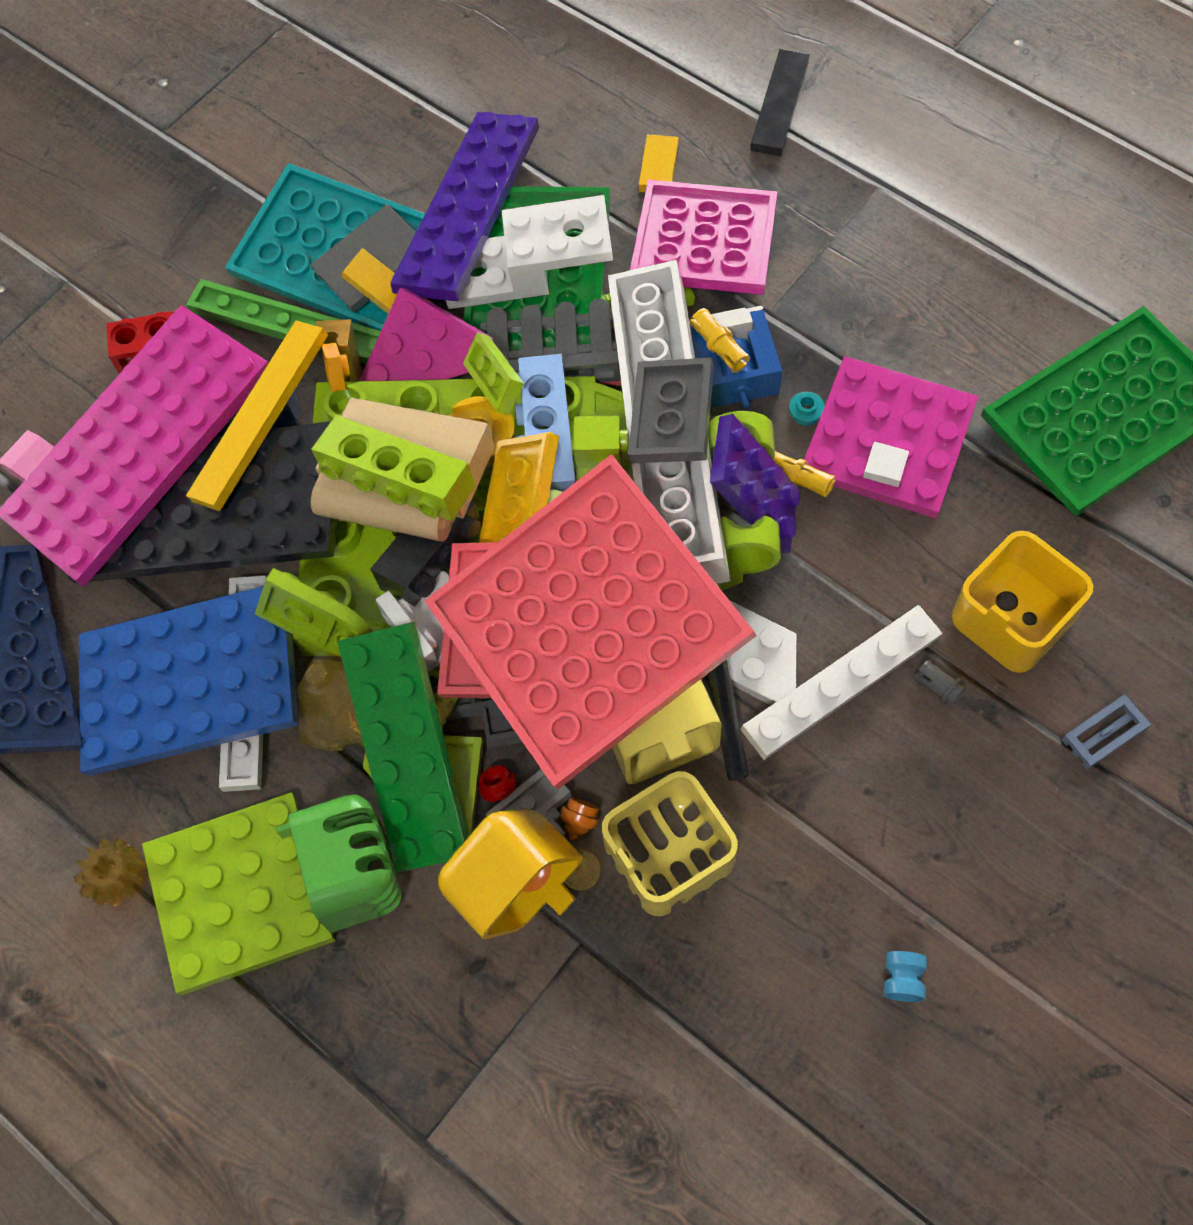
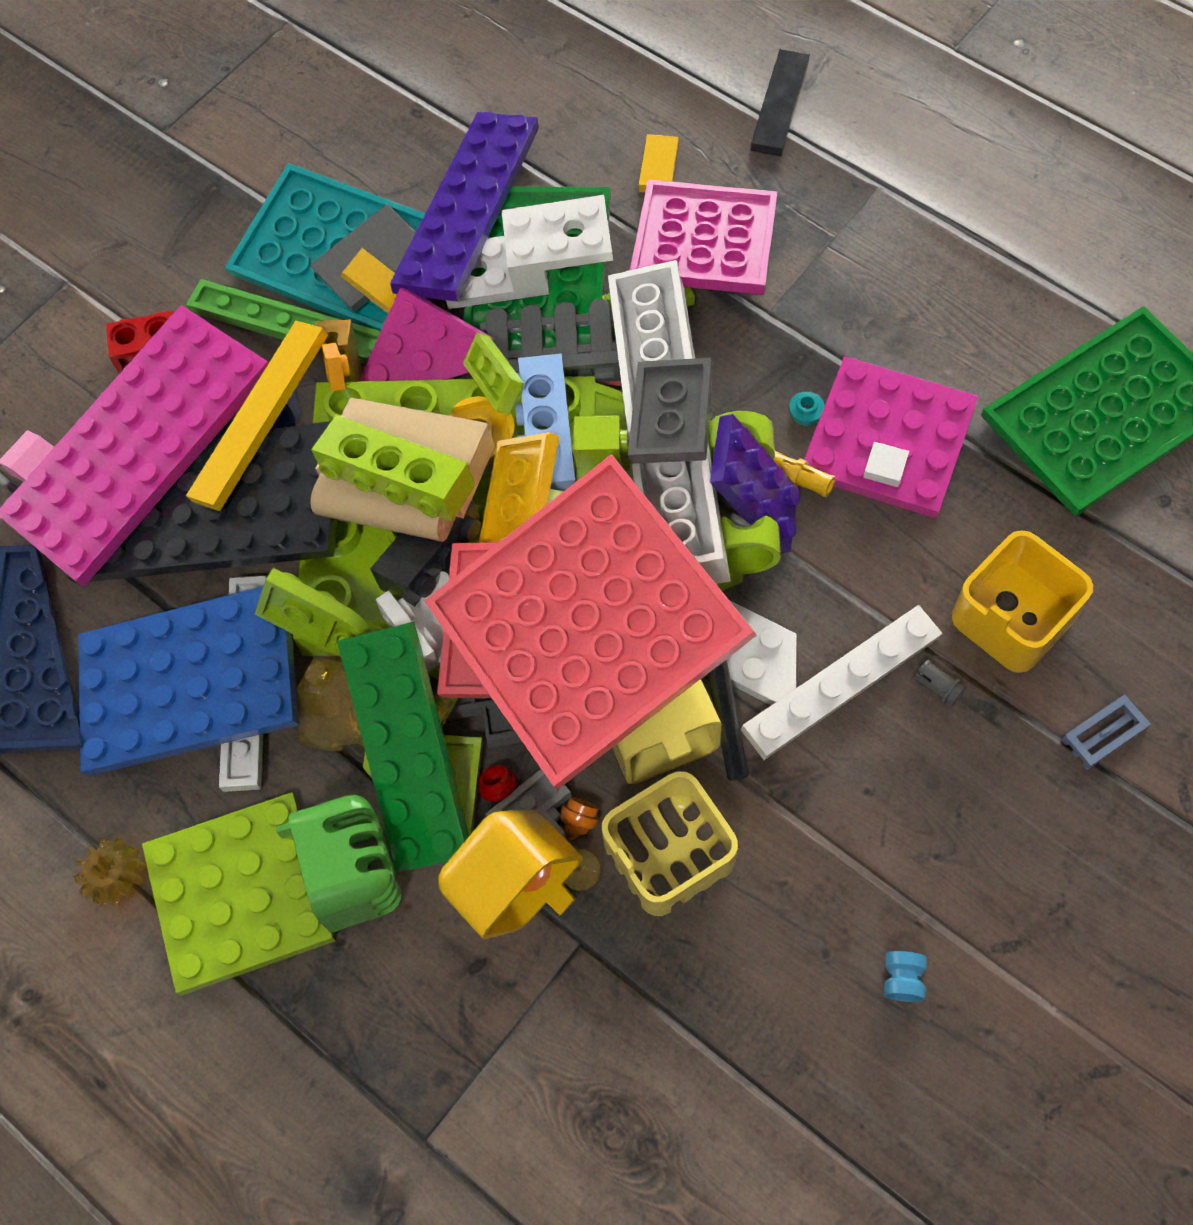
(719, 340): yellow pin -> none
(761, 374): blue piece -> none

